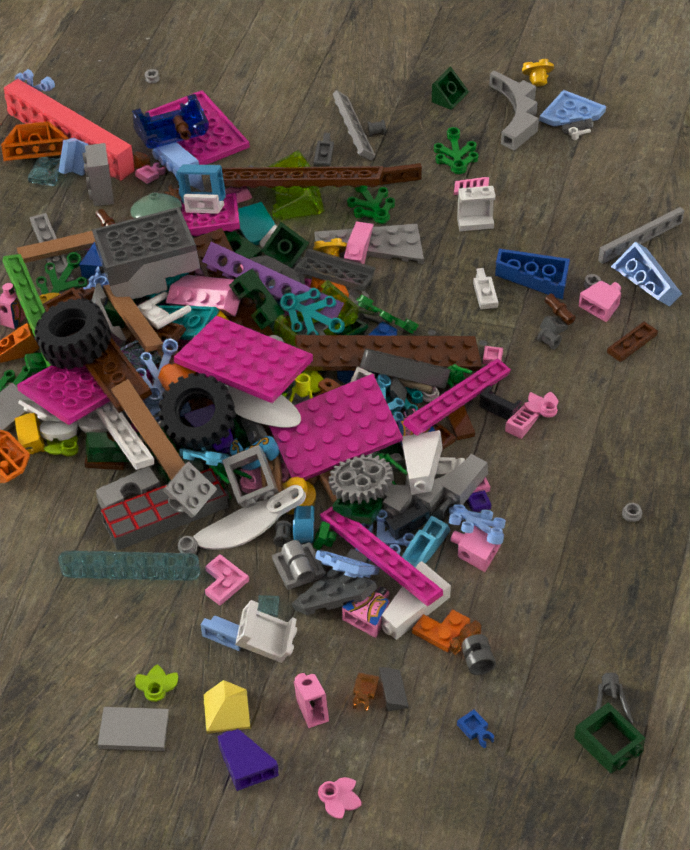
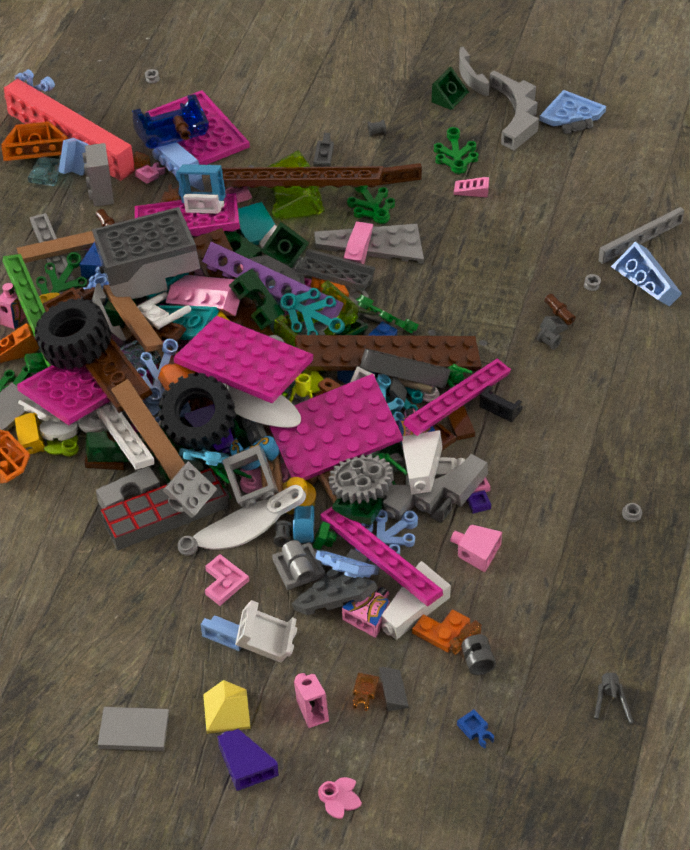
(129, 565): clear light blue beam -> none
(153, 204): sand green dish -> none
(156, 681): lime plate -> none
(269, 605): clear light blue tile -> none
(333, 248): yellow plate -> none
(354, 126): light grey plate -> none
(408, 520): black hinge -> none
(426, 541): medium azure slope -> none
(475, 208): white panel -> none
(476, 82): none -> light grey slope
(481, 520): light blue plant -> none
(485, 290): white hinge -> none
(491, 354): bright pink tile -> none
(518, 430): bright pink slope -> none
(534, 271): blue wedge -> none
(537, 71): yellow plate -> none
(545, 406): bright pink plate -> none
(574, 133): white hand -> none
(596, 721): dark green window -> none
(601, 299): bright pink torso -> none
(632, 341): reddish brown tile -> none

